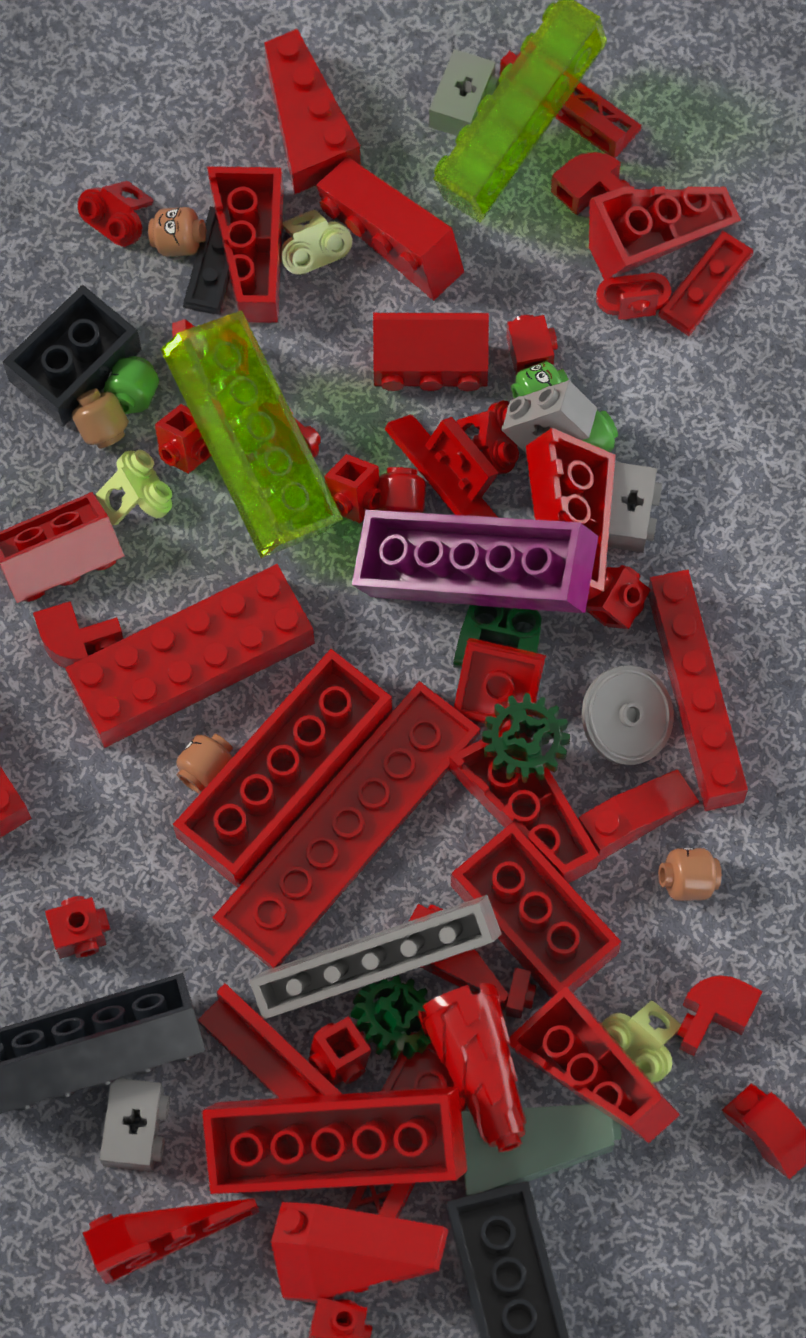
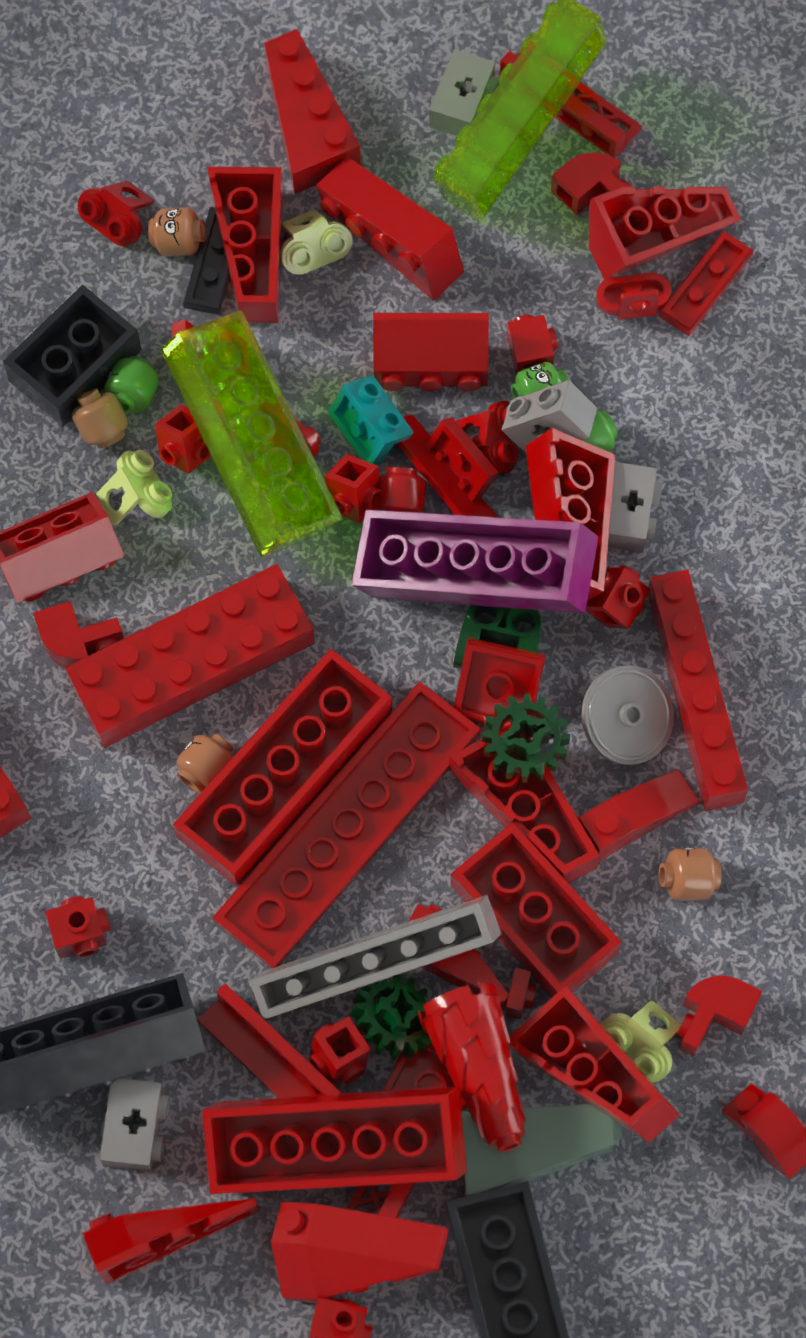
(368, 419): none -> teal bracket

